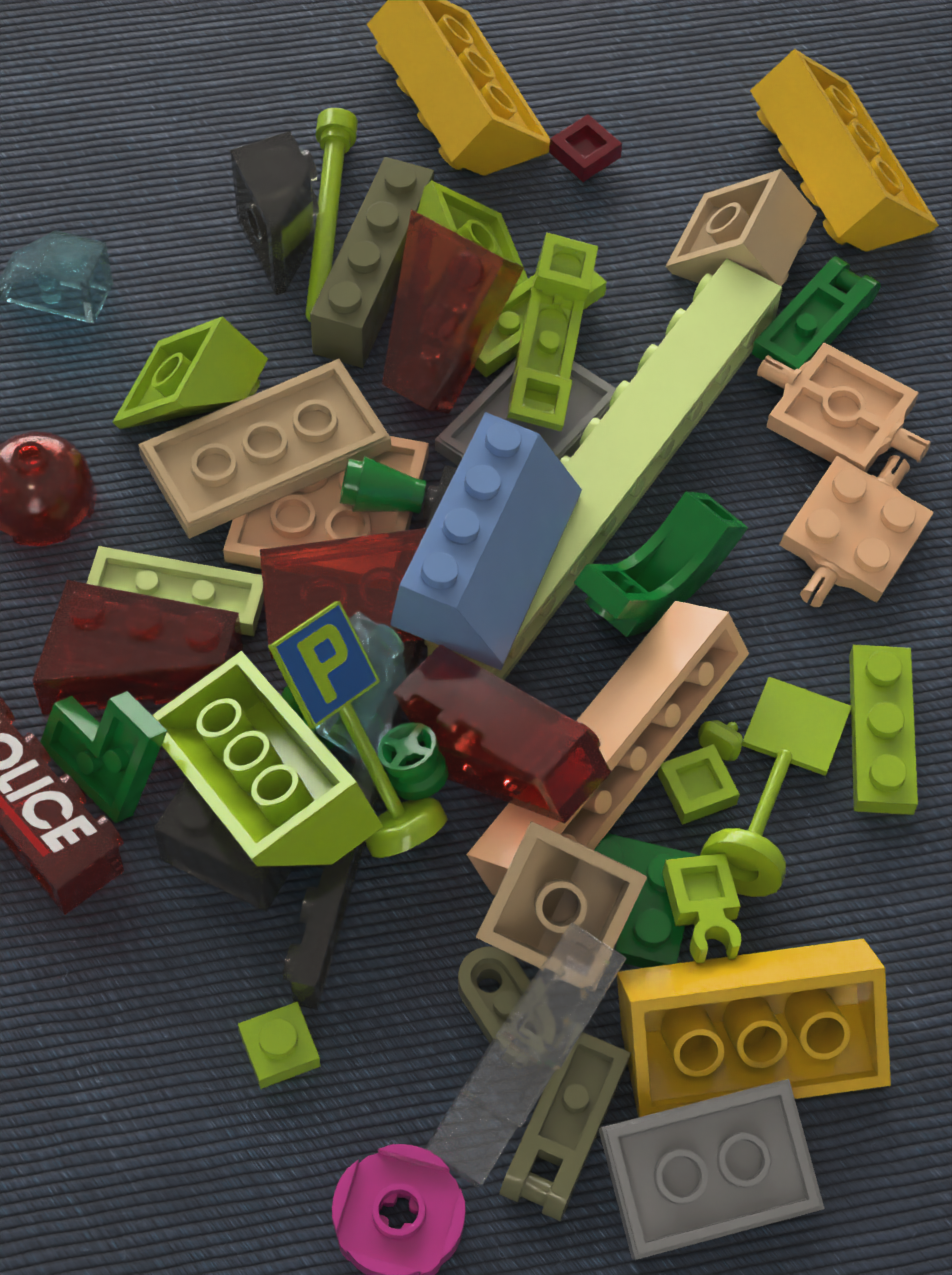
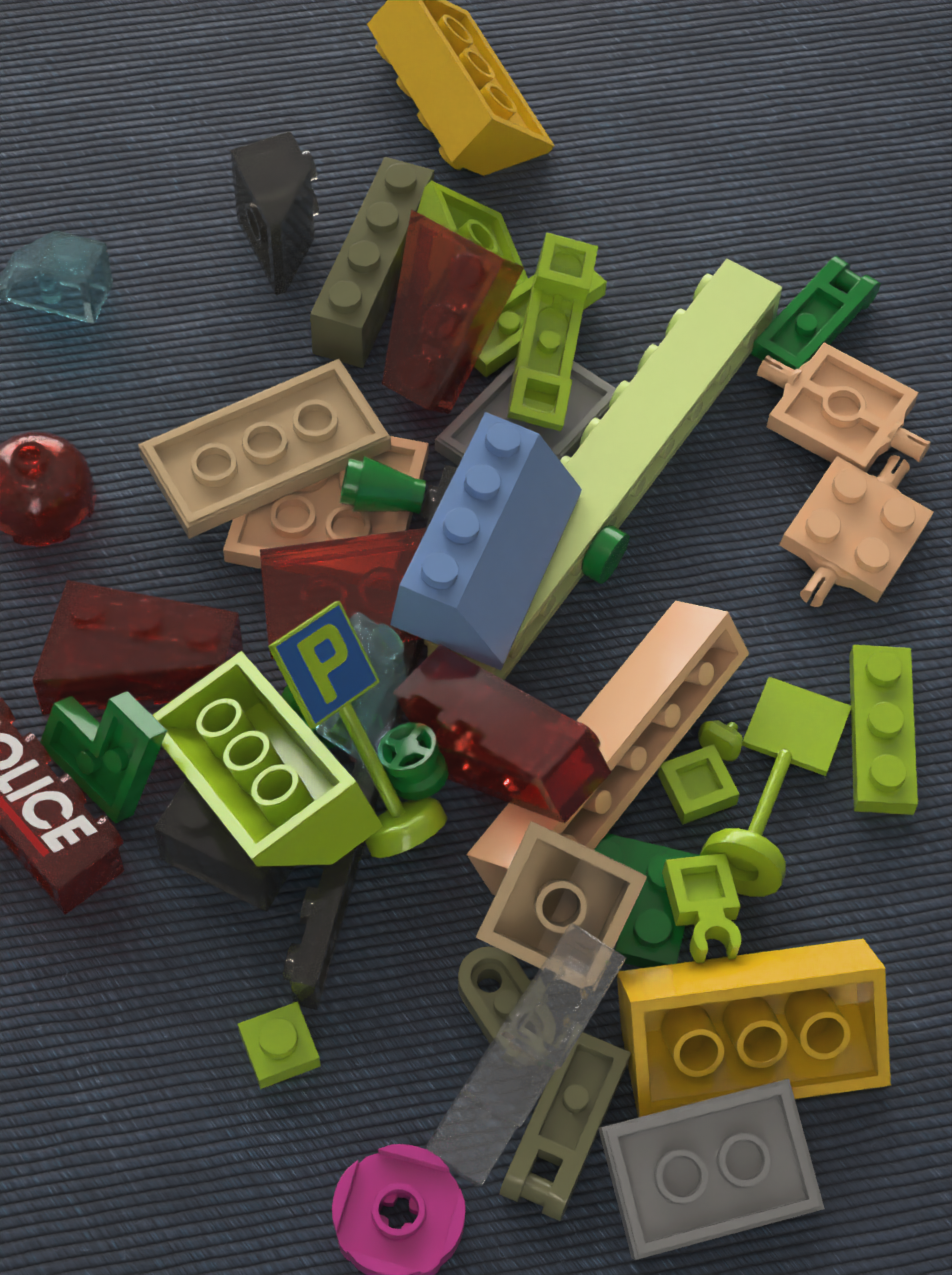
(181, 582): yellowish green plate -> none
(193, 375): lime slope -> none
(336, 134): lime piece -> none
(585, 147): dark red plate -> none
(604, 553): none -> green tile
(665, 568): green arch -> none
(750, 223): tan slope -> none
(840, 155): yellow slope -> none

